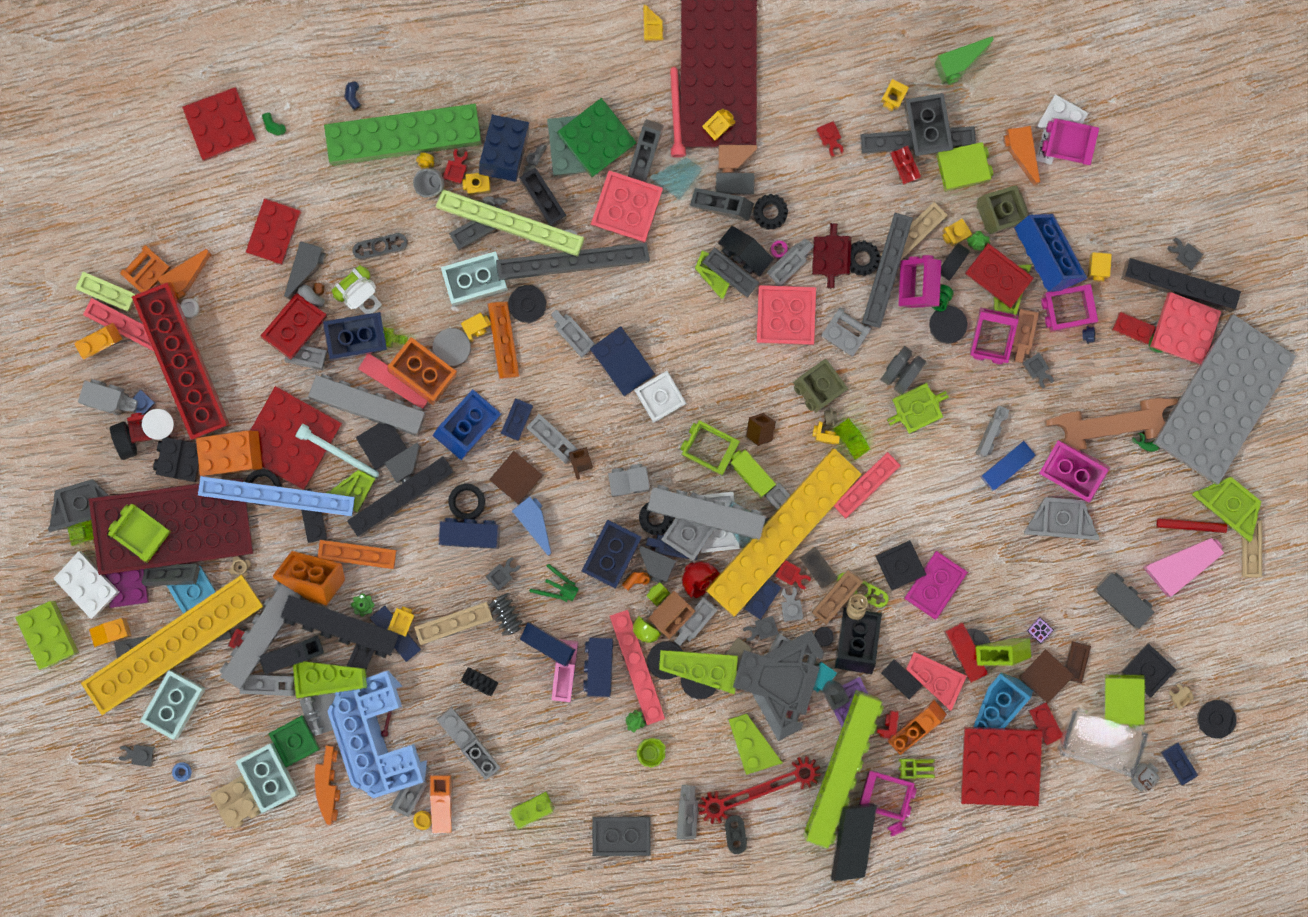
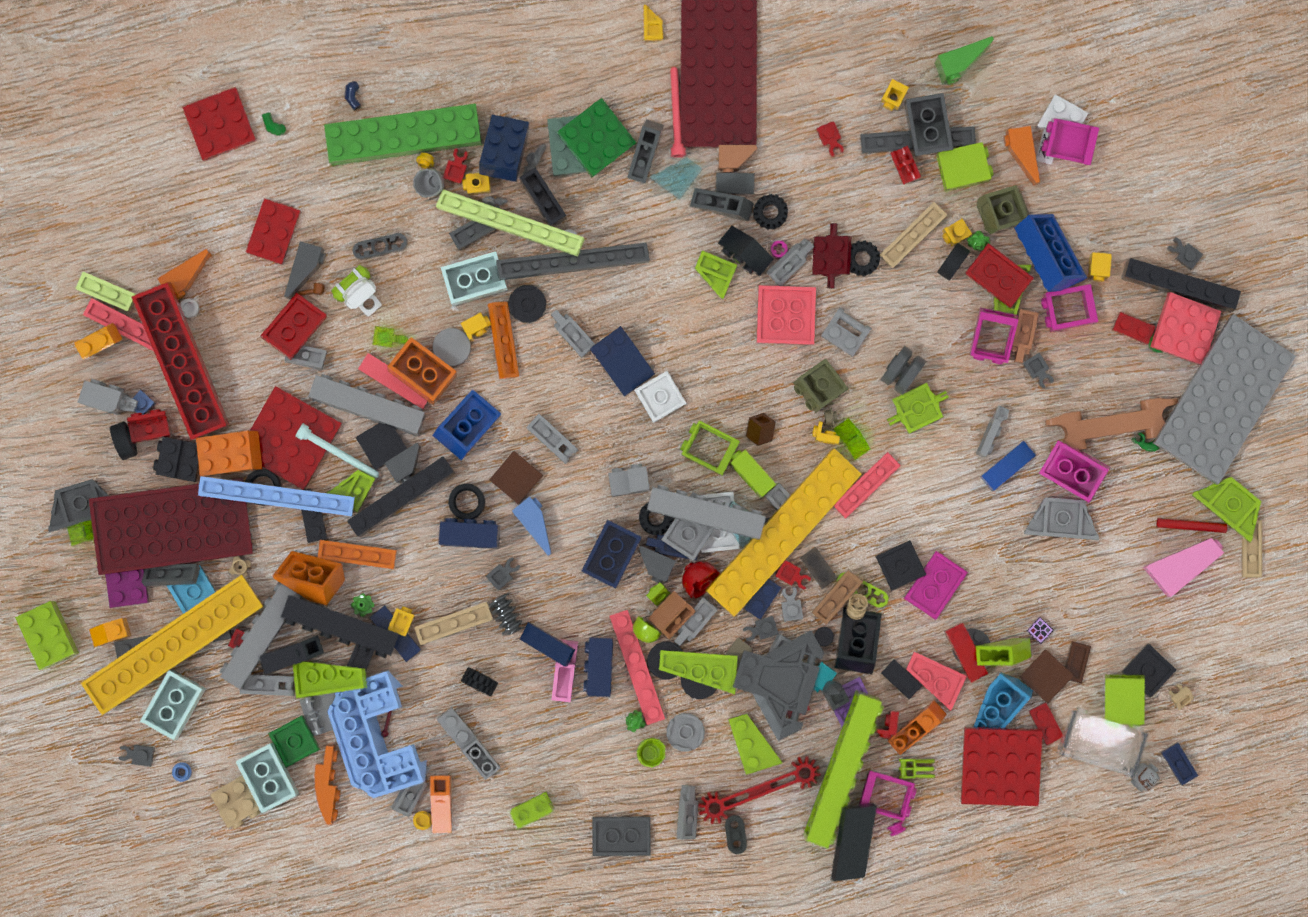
(85, 586): white plate -> none
(138, 532): lime panel -> none
(149, 273): orange plate -> none
(157, 424): white sticker -> none
(310, 296): light grey arm -> none
(354, 336): dark blue slope -> none
(517, 419): dark blue plate -> none
(568, 591): green plant -> none
(580, 461): reddish brown panel -> none
(626, 206): coral plate -> none
(636, 578): orange arm -> none
(685, 732): none -> light grey tile
(719, 123): yellow bracket -> none
(730, 272): dark grey tile -> none
(887, 270): dark grey tile -> none
(931, 282): dark pink window -> none
(946, 295): green wheel -> none
(948, 325): black tile -> none
(1089, 334): dark blue plate -> none
(1124, 600): dark grey brick -> none
(1216, 719): black tile -> none

